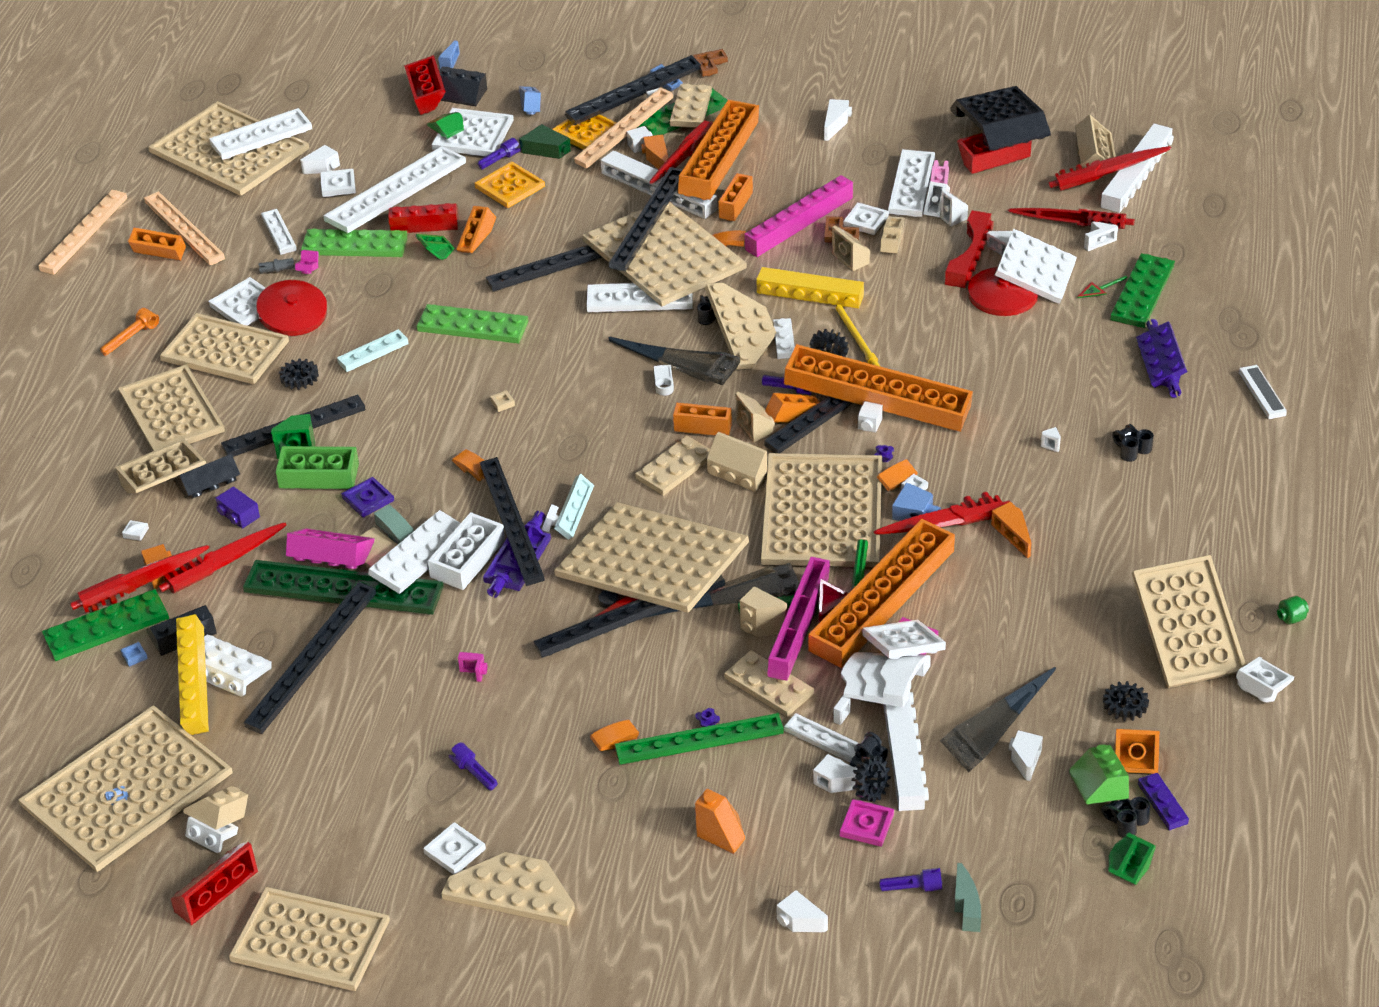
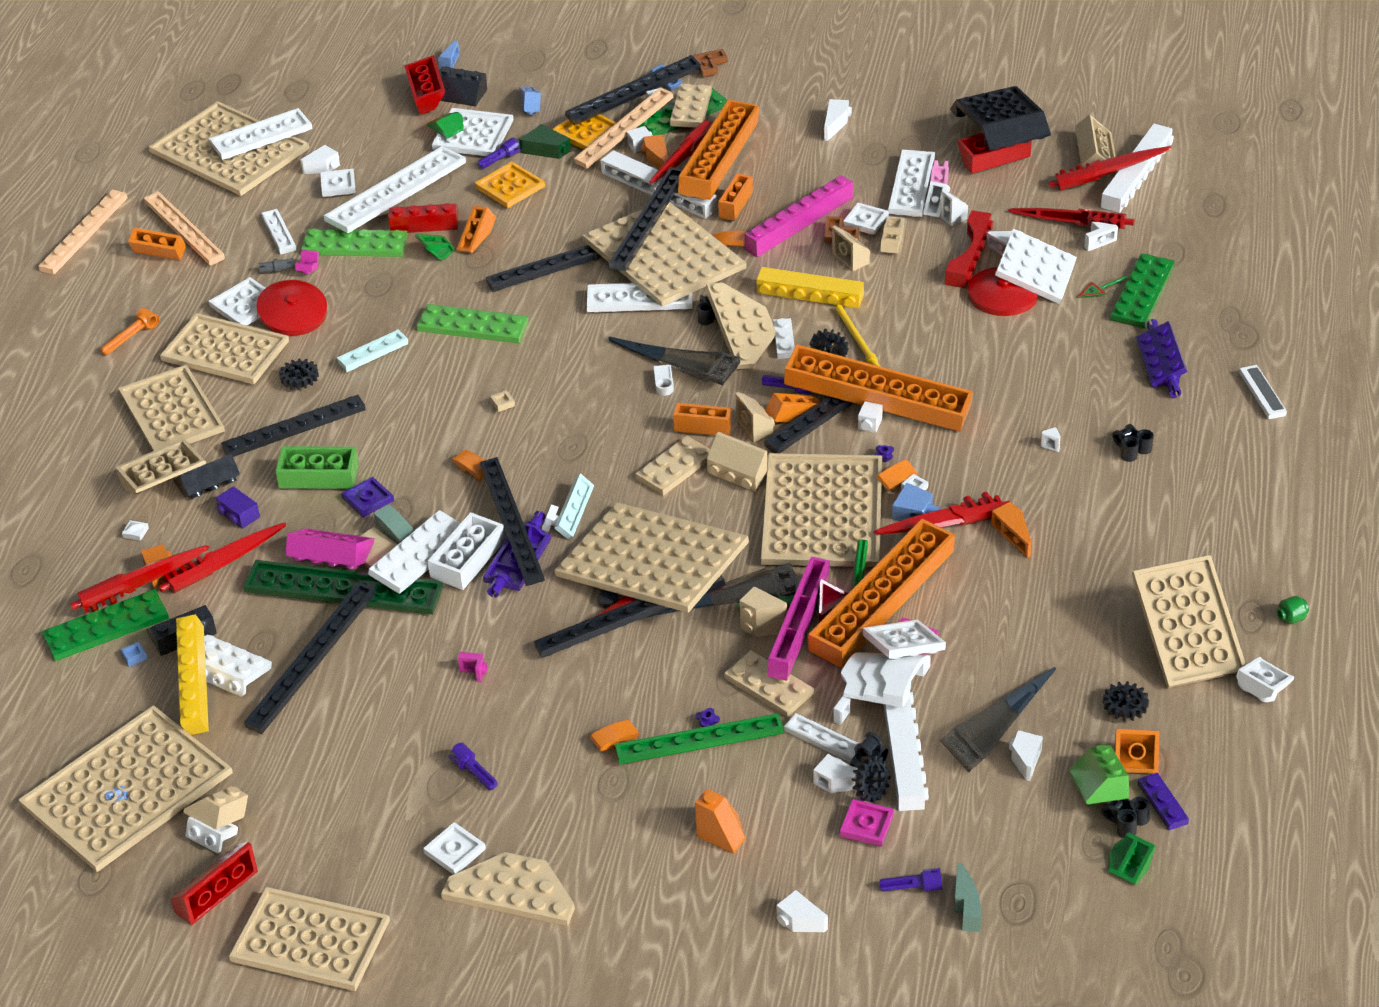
(293, 431): green slope -> none

